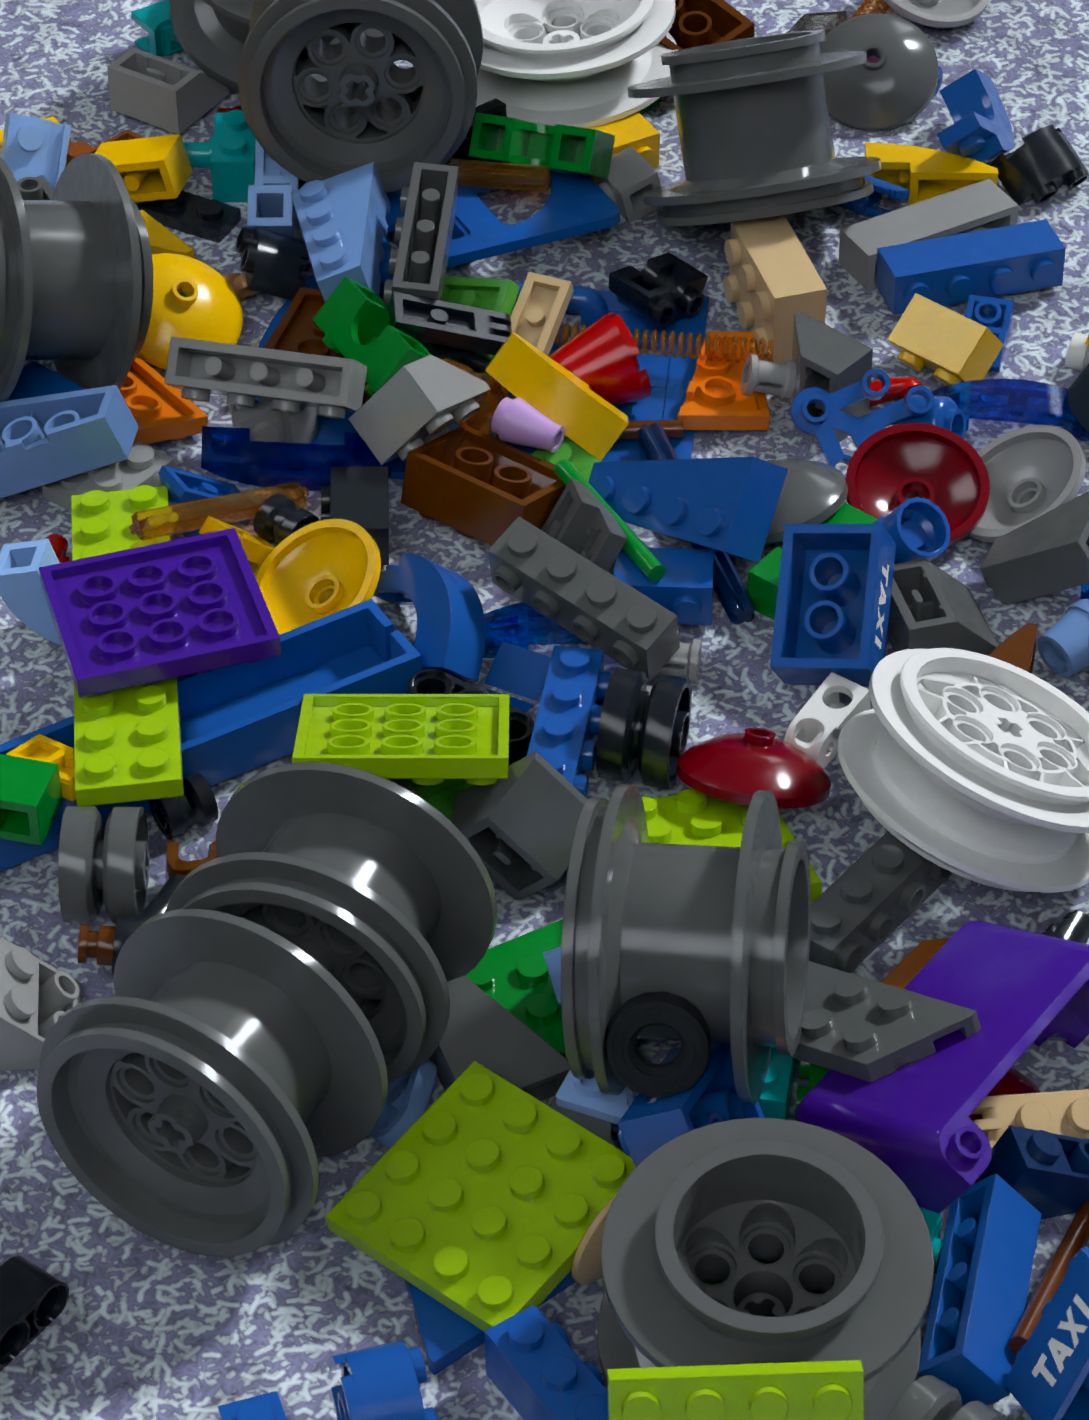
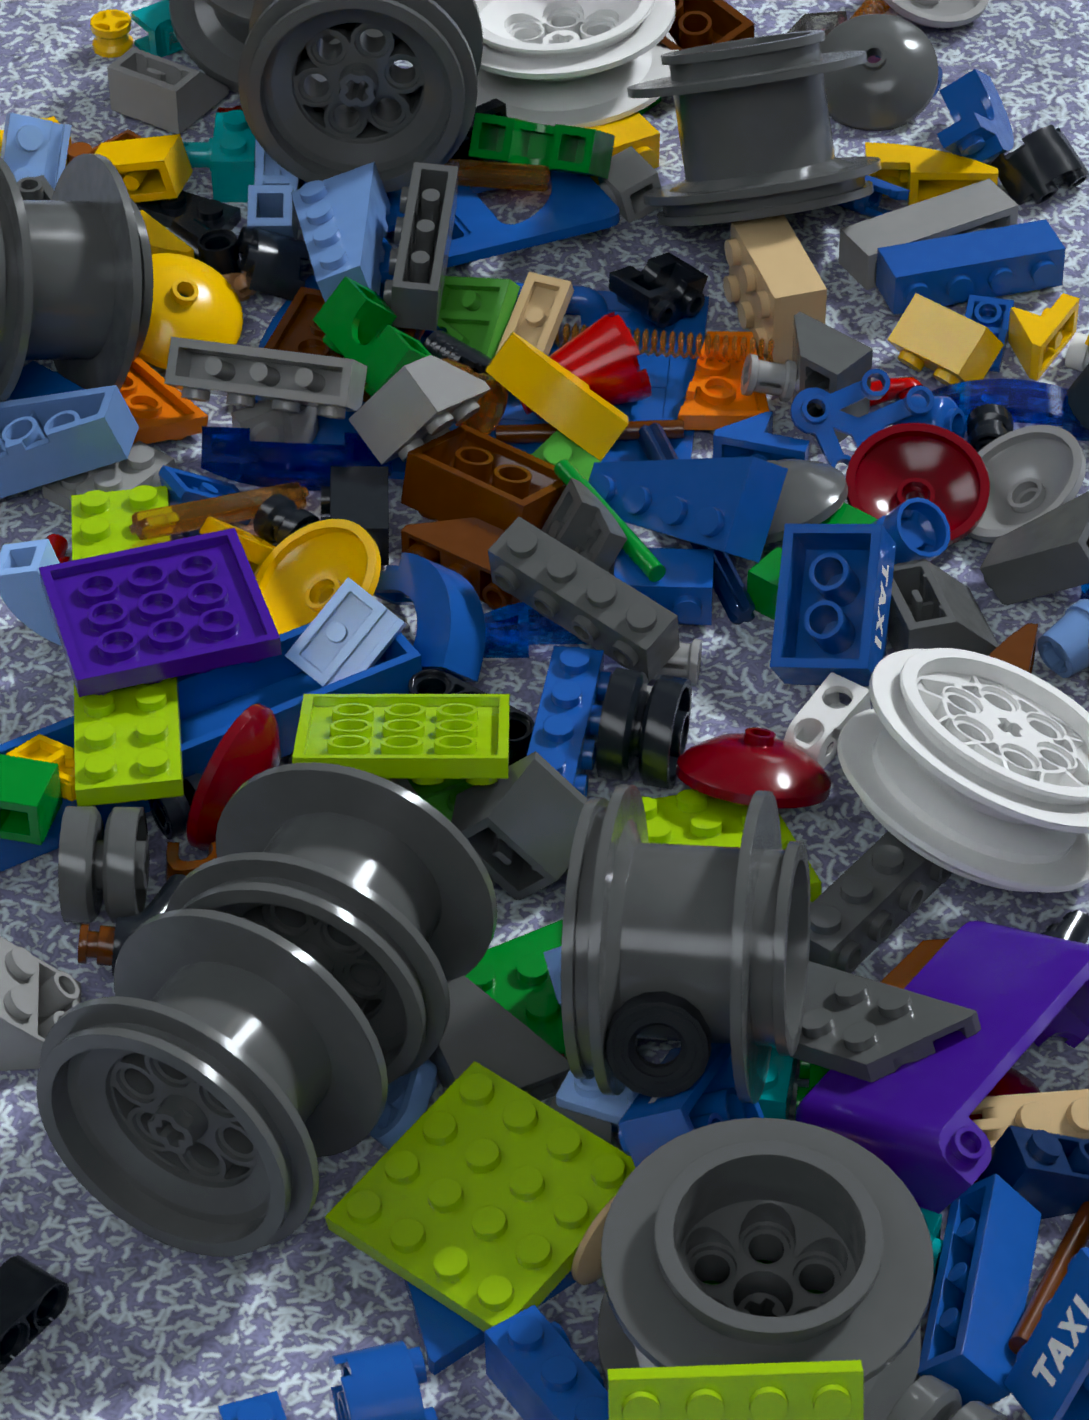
(111, 33): none -> yellow wheel
(210, 246): none -> black piece
(243, 752): none -> dark red dish
(345, 636): none -> light blue plate
(449, 323): black hinge -> none
(462, 548): none -> reddish brown slope
(519, 673): blue sticker -> none
(524, 425): lavender cone -> none
(756, 439): none -> blue slope
(987, 424): none -> black wheel
(1041, 338): none -> yellow slope

